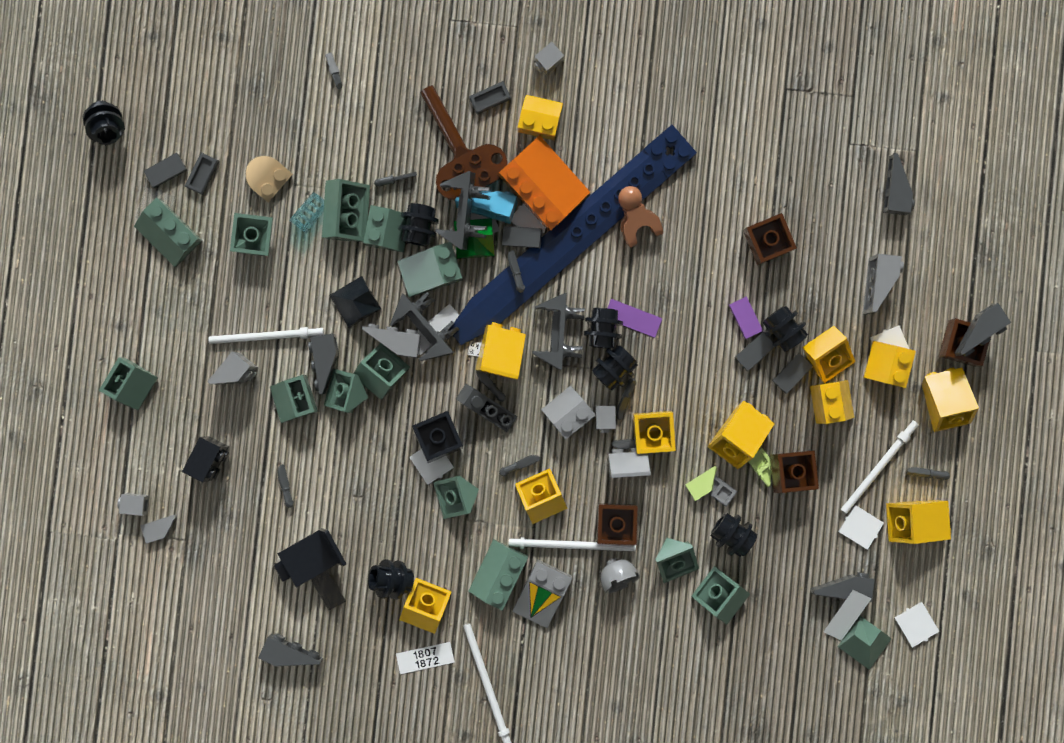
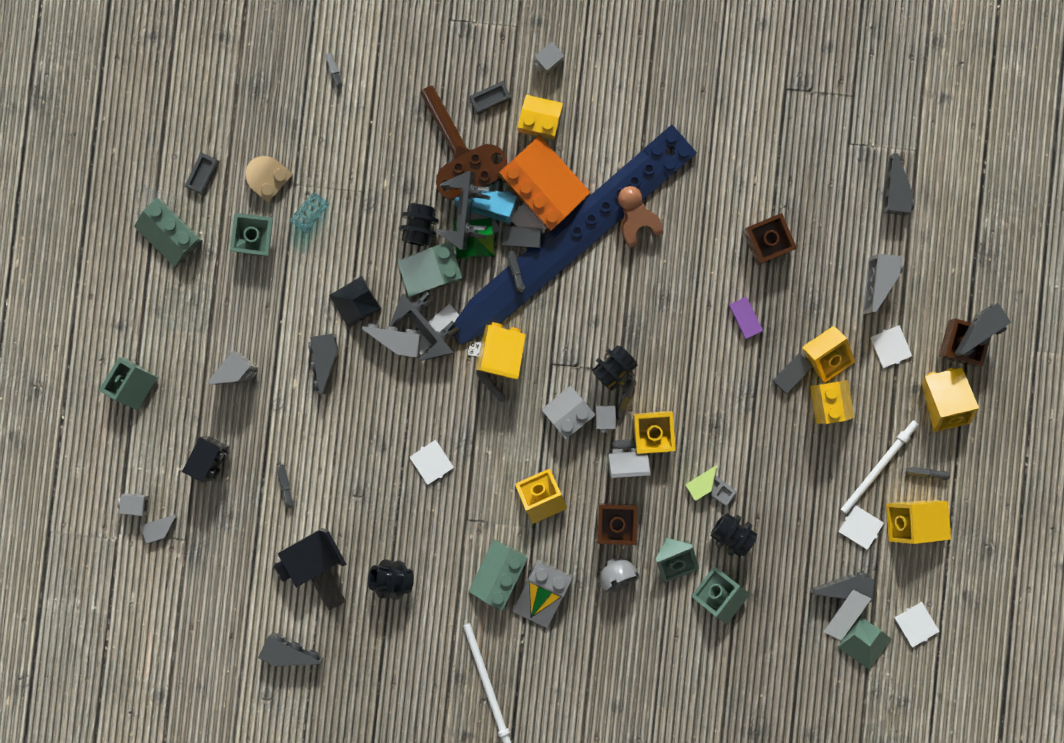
(103, 122): black piece -> none
(165, 170): dark grey tile -> none
(293, 398): sand green slope -> none
(303, 333): white bar -> none
(345, 210): sand green slope -> none
(345, 391): sand green slope -> none
(381, 370): sand green slope -> none
(383, 229): sand green slope -> none
(390, 179): dark grey piece -> none
(425, 605): yellow slope -> none
(425, 658): white sticker -> none
(437, 437): black brick -> none
(455, 496): sand green slope -> none
(486, 407): dark grey slope -> none
(526, 461): dark grey piece -> none
(558, 347): dark grey hose -> none
(568, 545): white bar -> none
(603, 328): black piece -> none
(636, 318): medium lavender sticker -> none
(741, 435): yellow slope -> none
(754, 351): dark grey tile -> none
(762, 466): yellowish green tile -> none
(785, 328): black piece -> none
(794, 471): reddish brown brick -> none
(889, 364): yellow slope -> none

